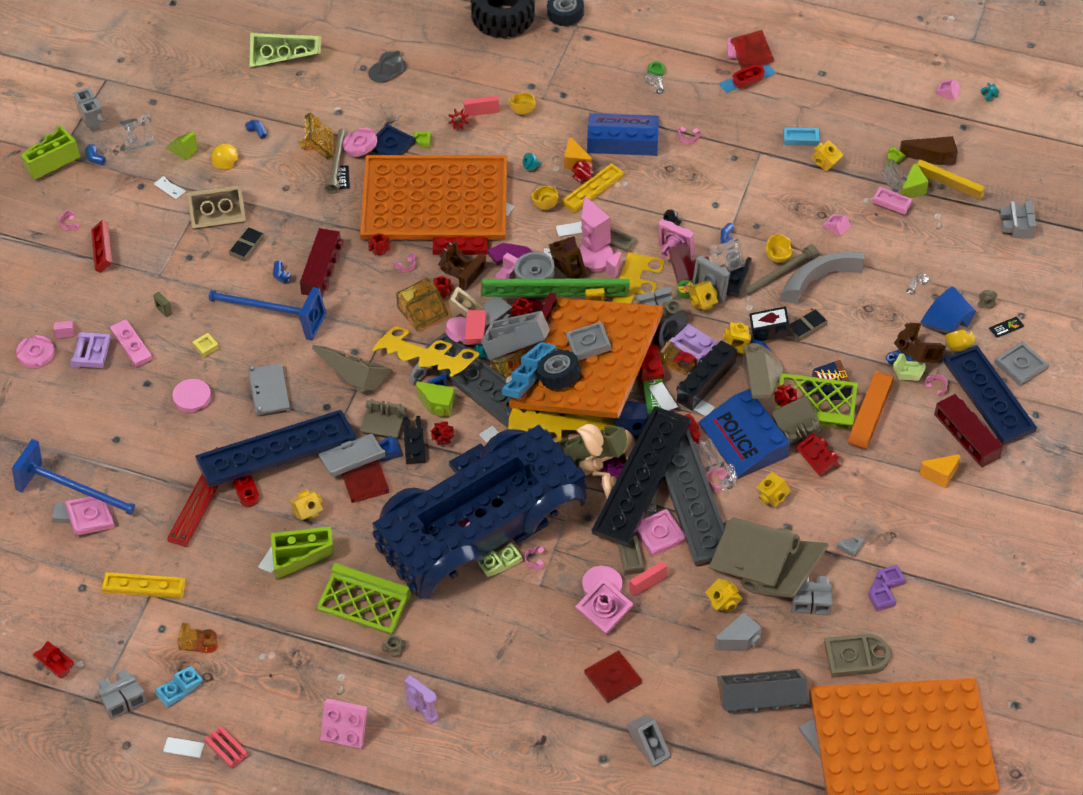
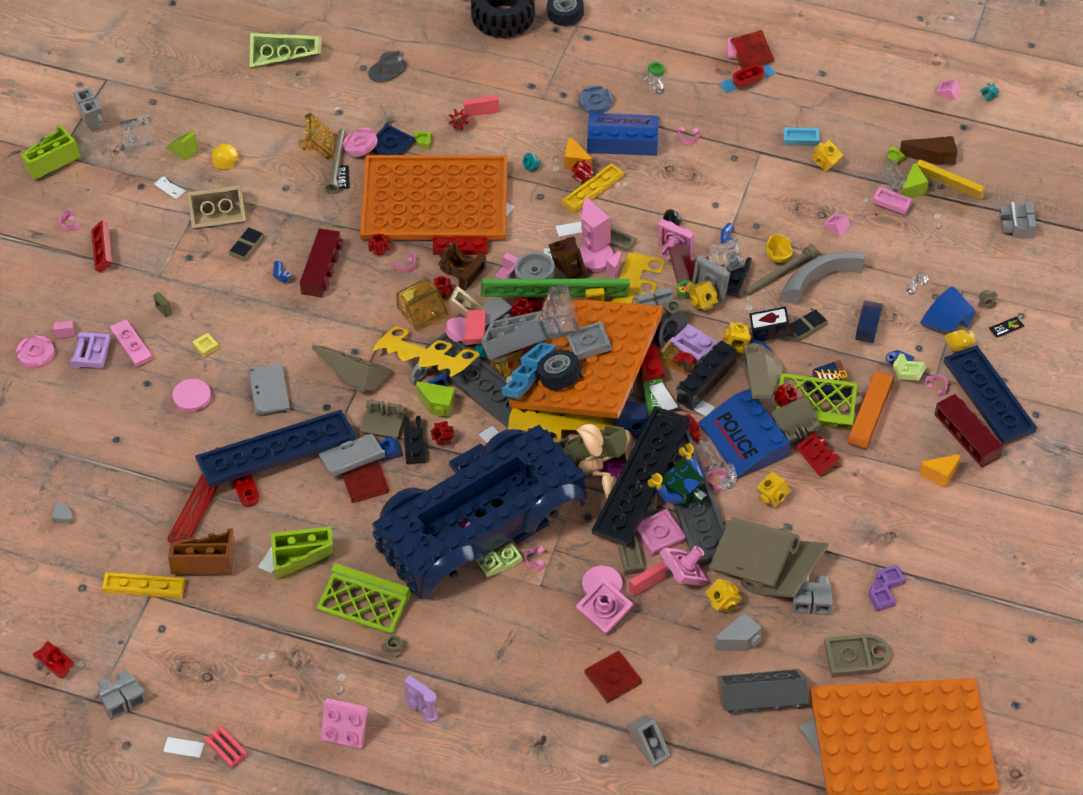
(29, 464): blue tile -> none
(88, 515): bright pink tile -> none
(92, 155): blue arm -> none
(181, 685): medium azure slope -> none
(197, 640): clear yellow leg -> none
(203, 555): none -> dark orange wedge
(257, 126): blue arm -> none
(306, 504): yellow brick -> none
(310, 314): blue tile -> none
(497, 252): magenta tile -> none
(522, 103): yellow hair -> none
(545, 197): yellow hair -> none
(559, 314): none -> clear wedge
(595, 99): none -> sand blue tile
(682, 482): none -> torso
(684, 565): none -> bright pink plate
(850, 546): light grey tile -> none
(868, 321): none -> dark blue slope
(921, 351): reddish brown tile -> none
(1021, 363): light grey tile -> none

